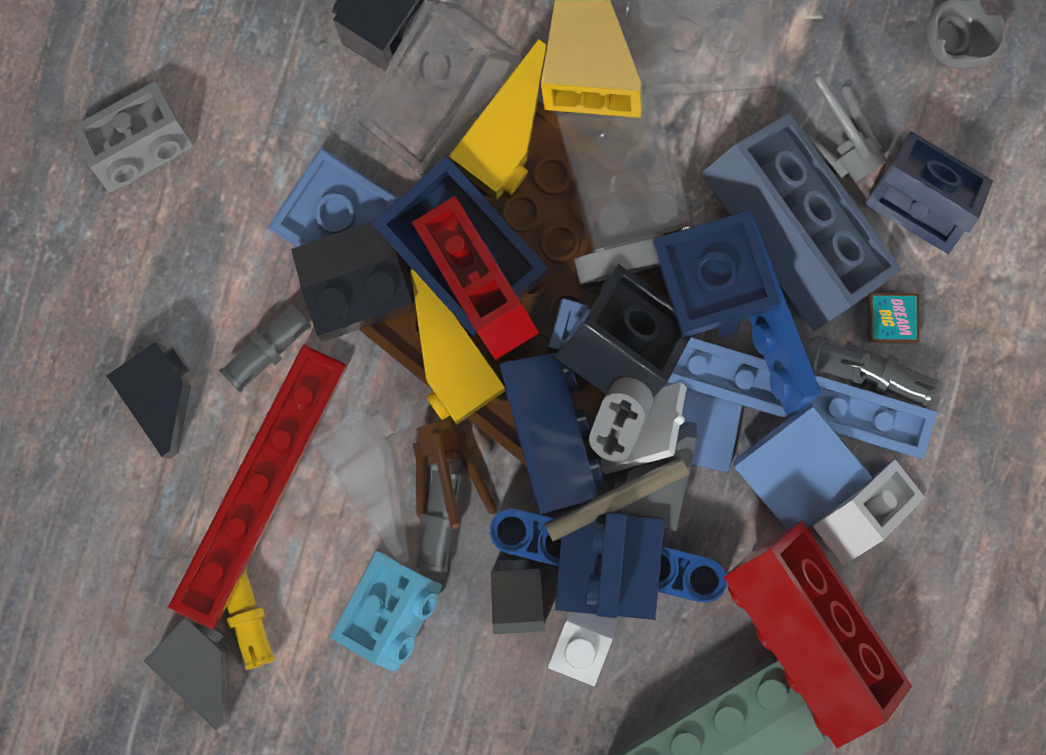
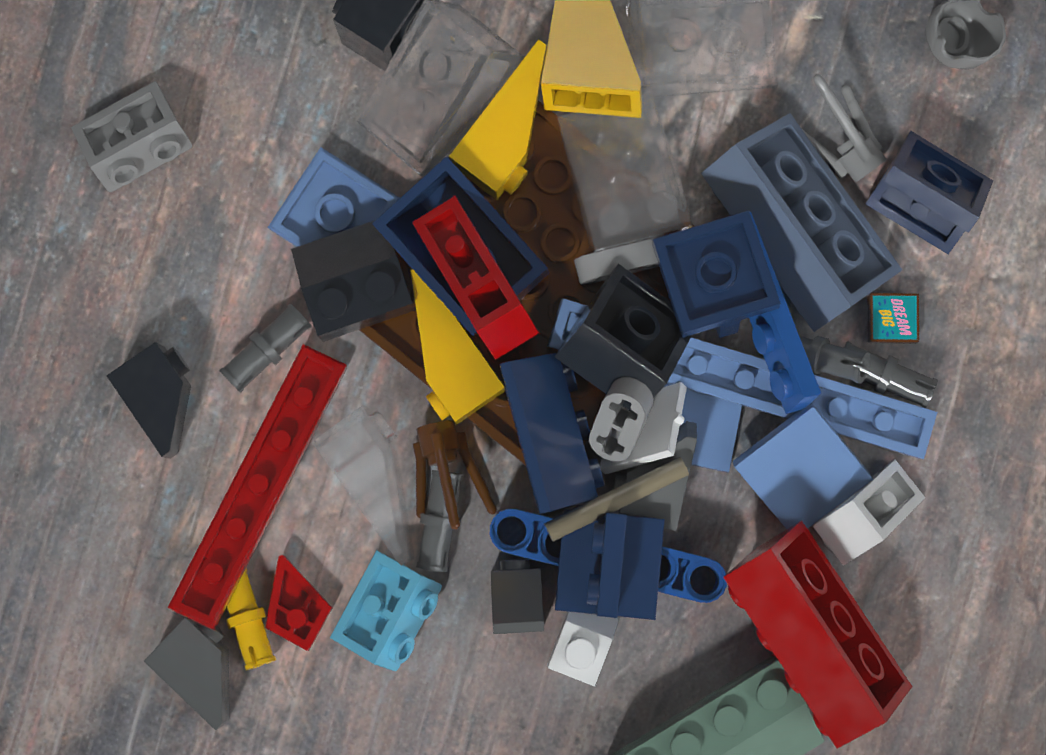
(295, 606): none -> red piece

